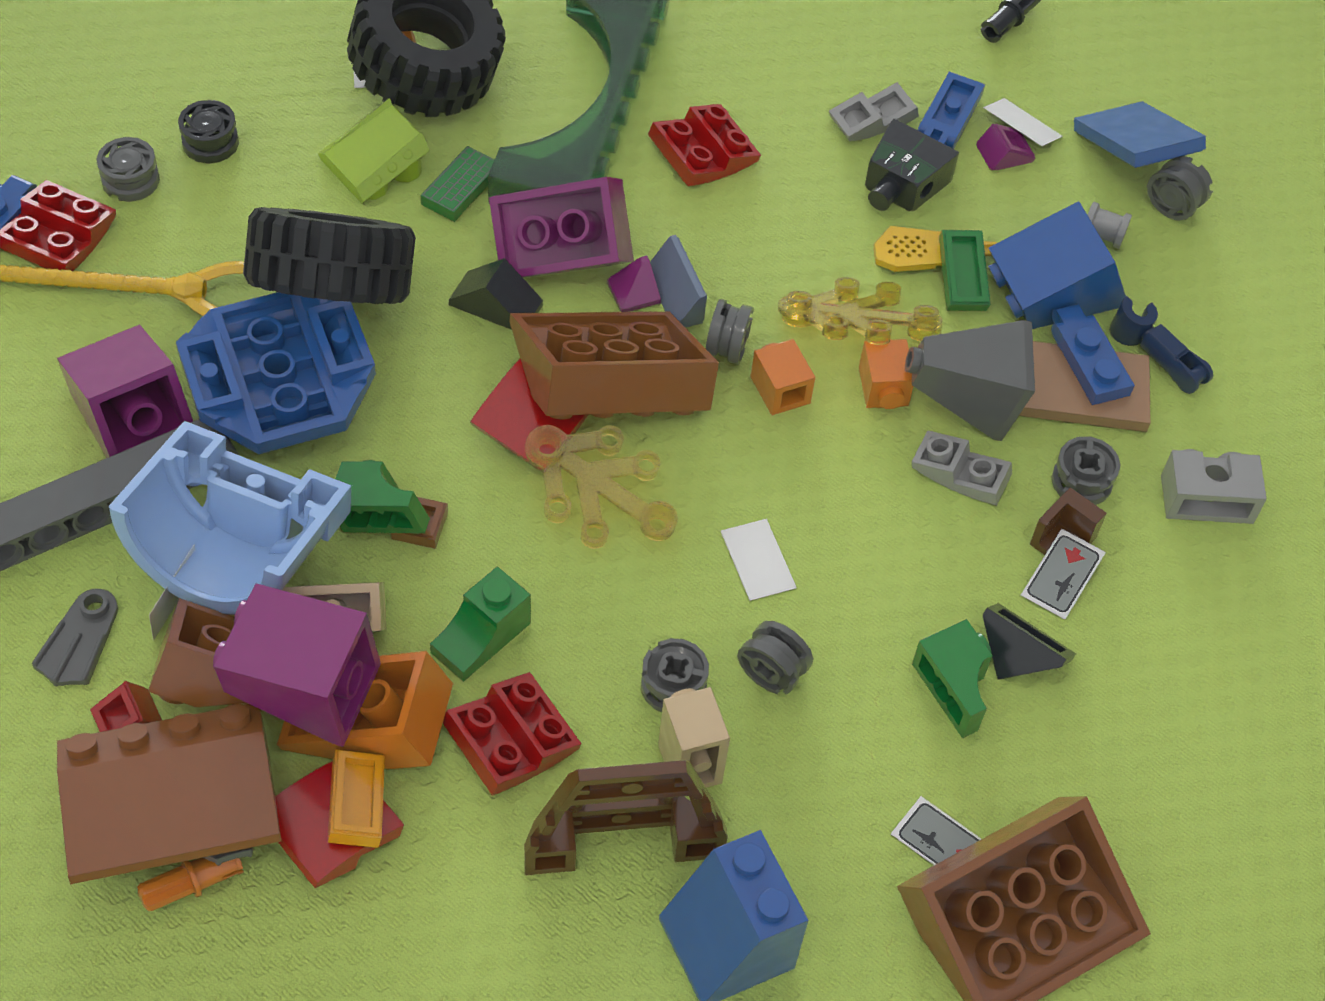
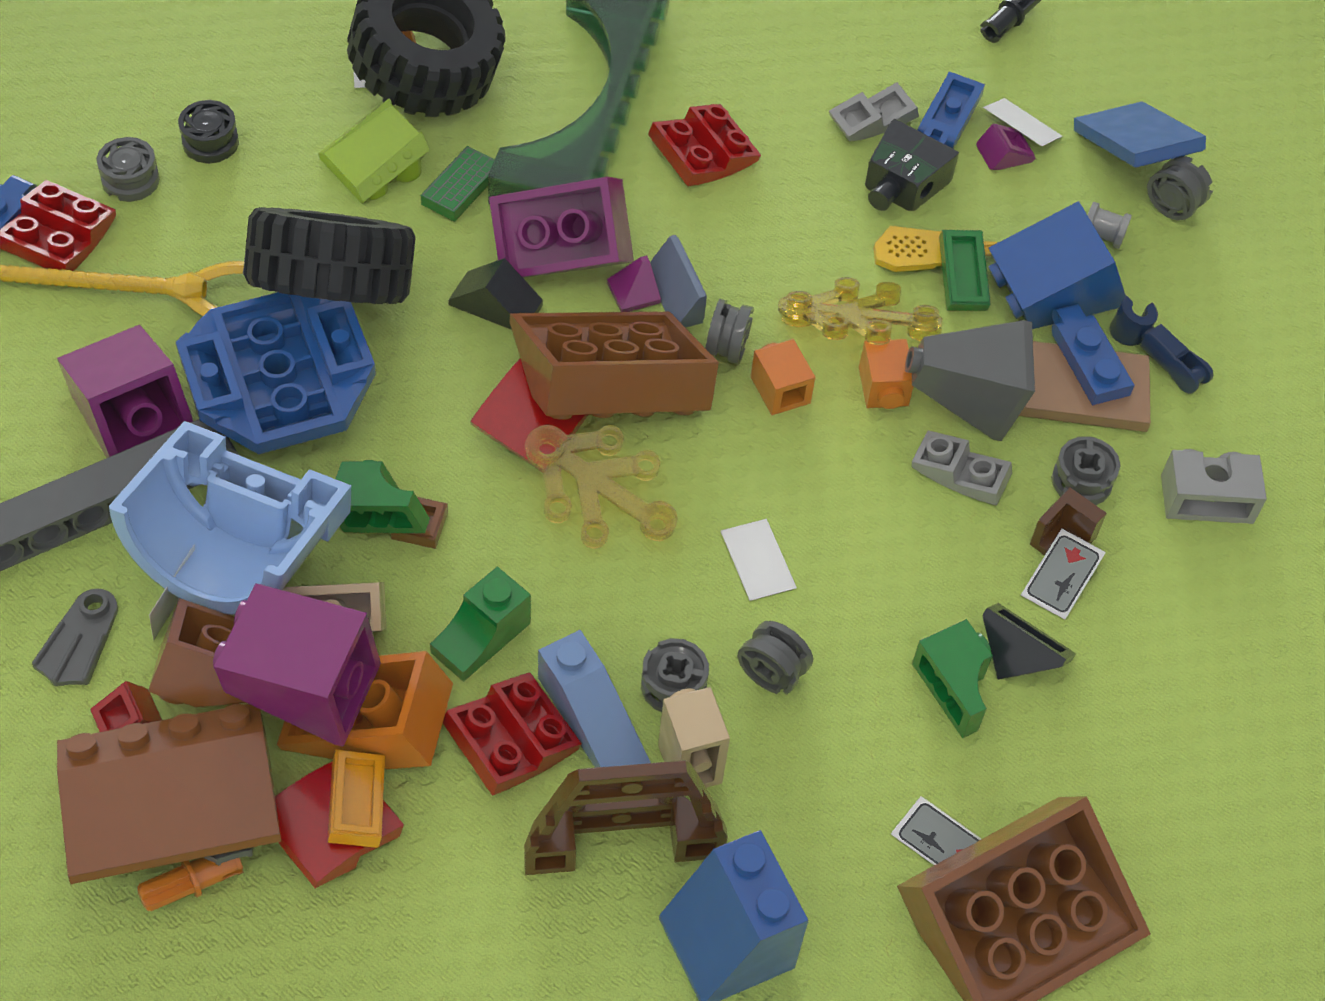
(589, 702): none -> medium blue slope

